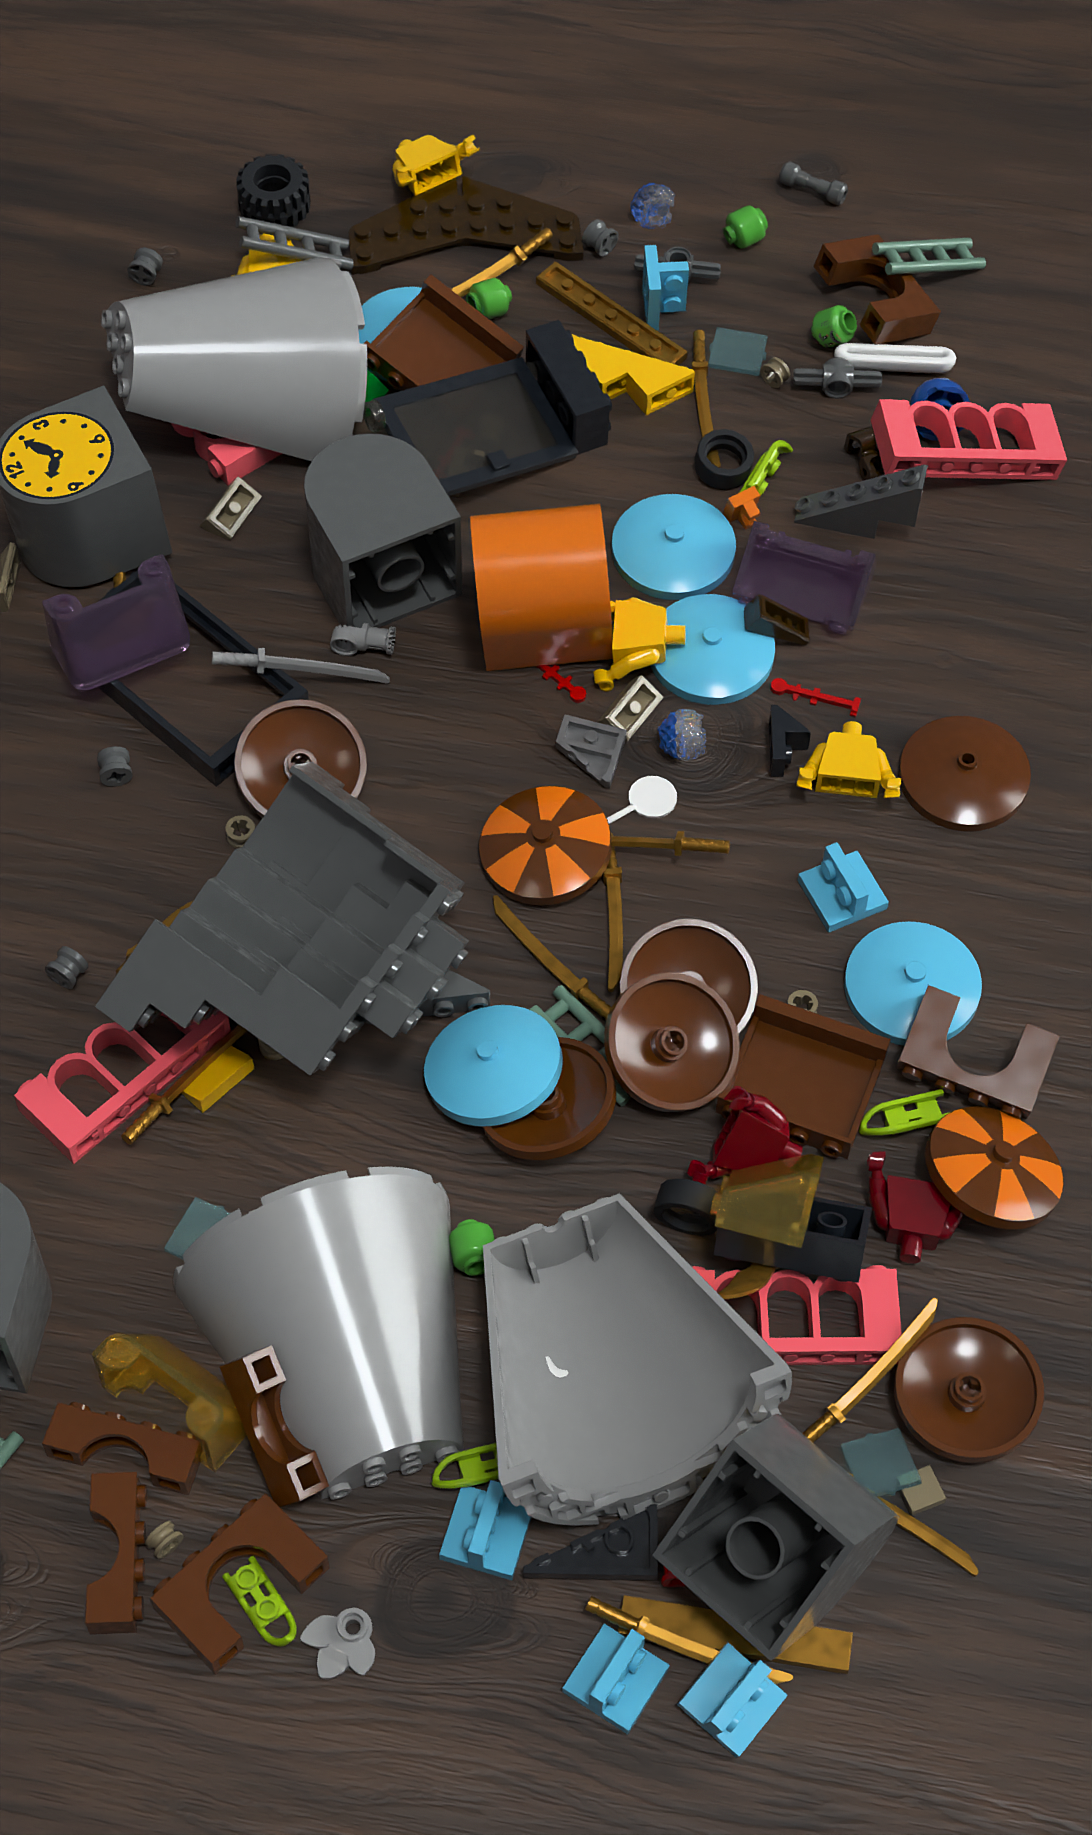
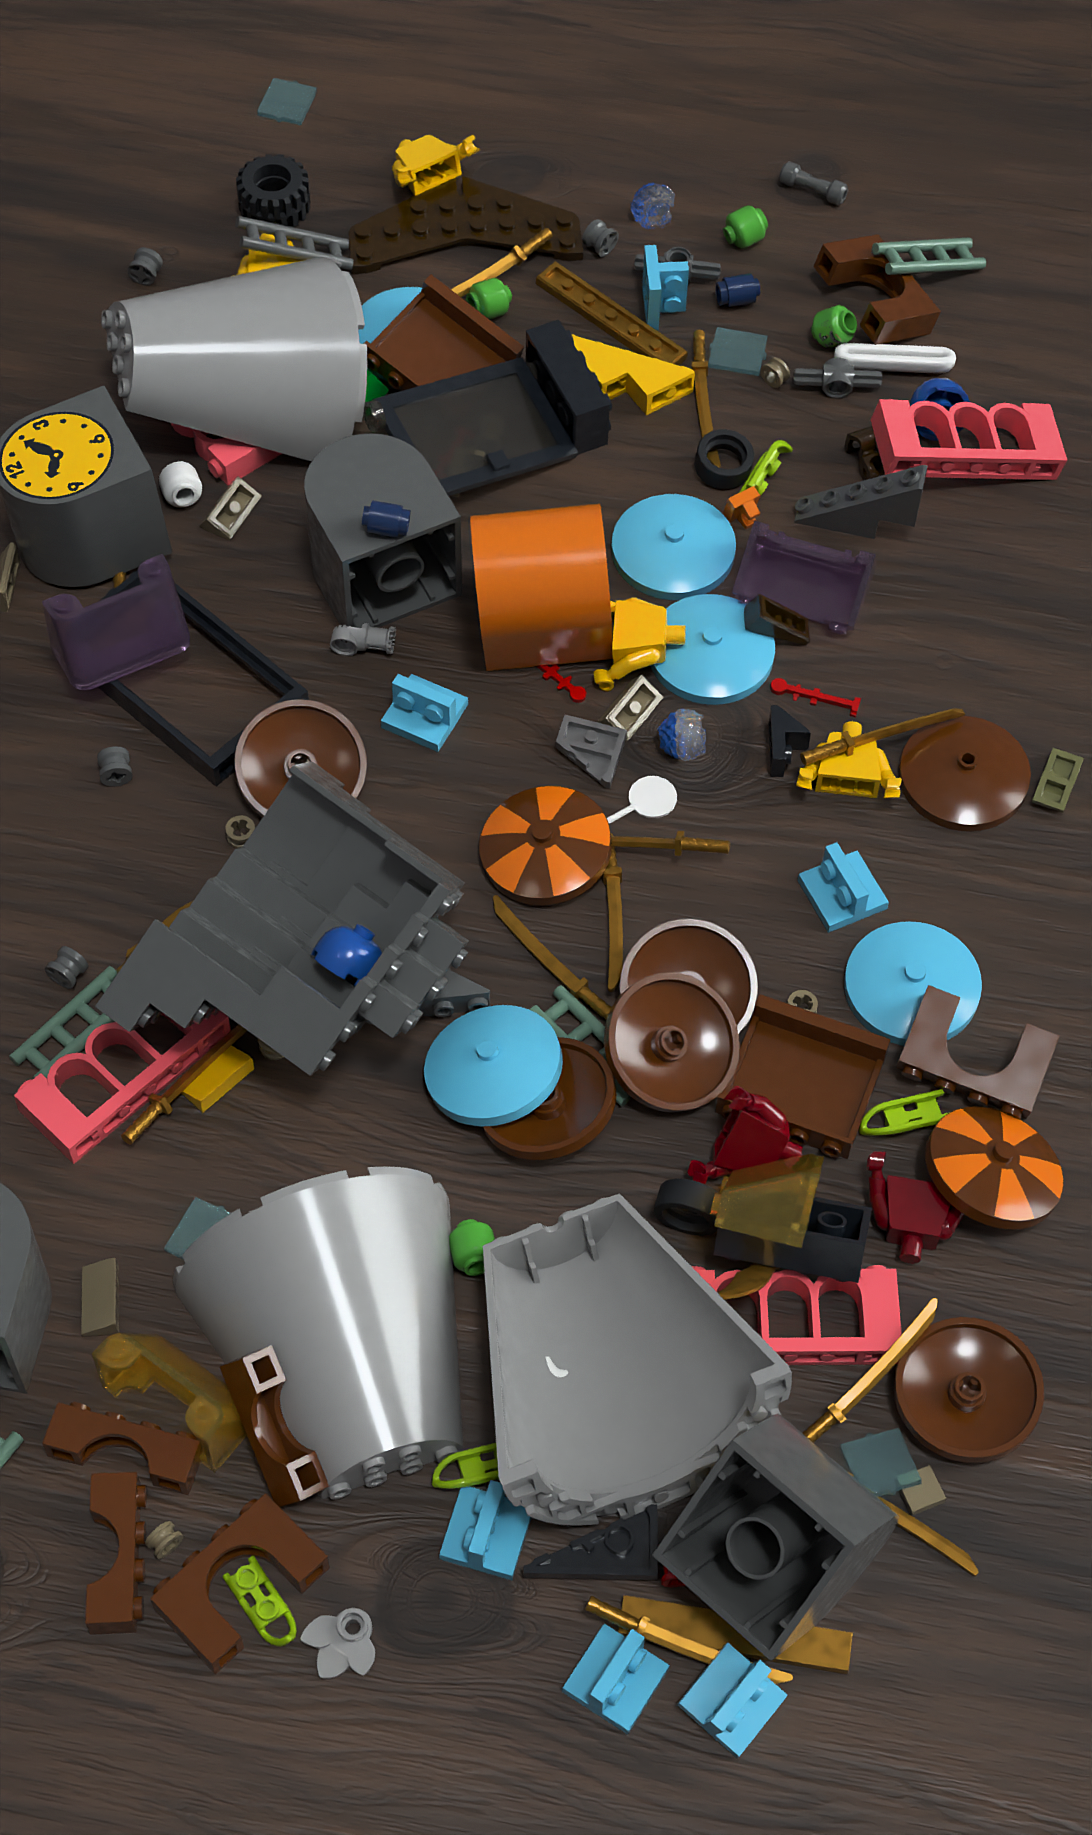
(54, 1028): none -> sand green bar
(100, 1298): none -> dark tan slope
(180, 484): none -> white head
(263, 661): light grey sword -> none
(287, 101): none -> clear light blue piece
(347, 951): none -> blue cylinder
(386, 519): none -> dark blue brick
(423, 711): none -> medium azure bracket
(737, 290): none -> dark blue brick
(847, 744): none -> pearl gold sword
(1058, 780): none -> olive slope

